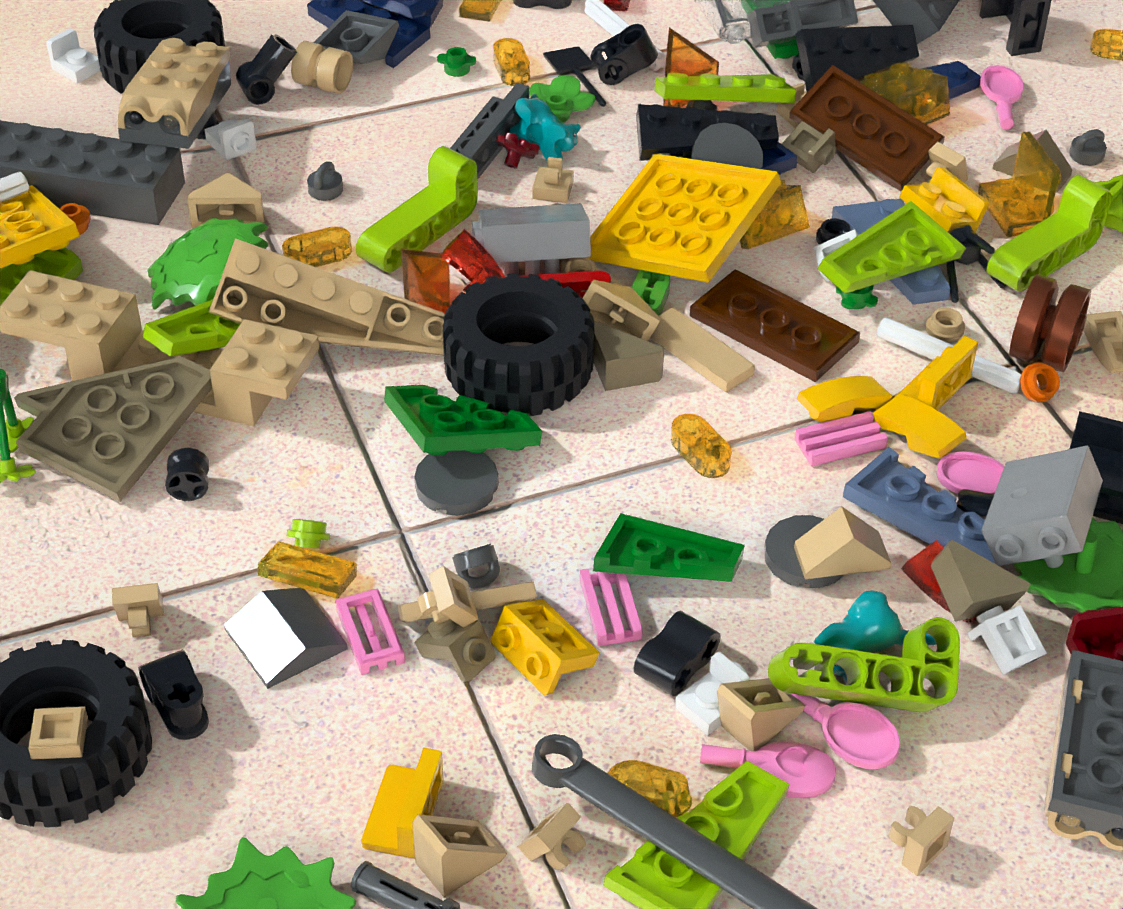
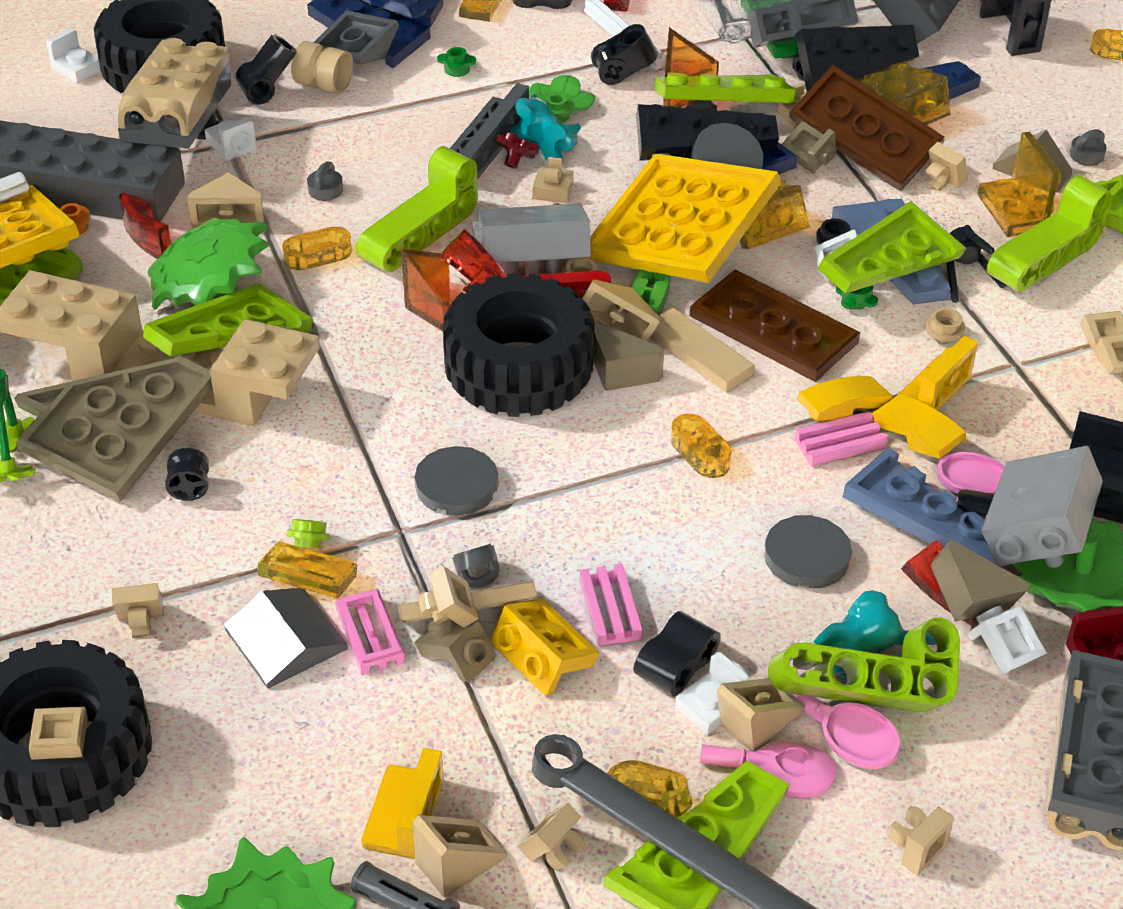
(141, 227): none -> clear red slope
(176, 694): black piece -> none
(317, 302): tan wedge -> none
(458, 425): green plate -> none
(511, 61): clear yellow beam -> none
(573, 60): black piece -> none
(666, 551): green wing -> none
(841, 547): tan slope -> none
(932, 347): white axle -> none
(947, 201): yellow bracket -> none
(1004, 88): bright pink piece -> none
(1044, 321): copper wheel -> none
(1047, 379): orange plate -> none

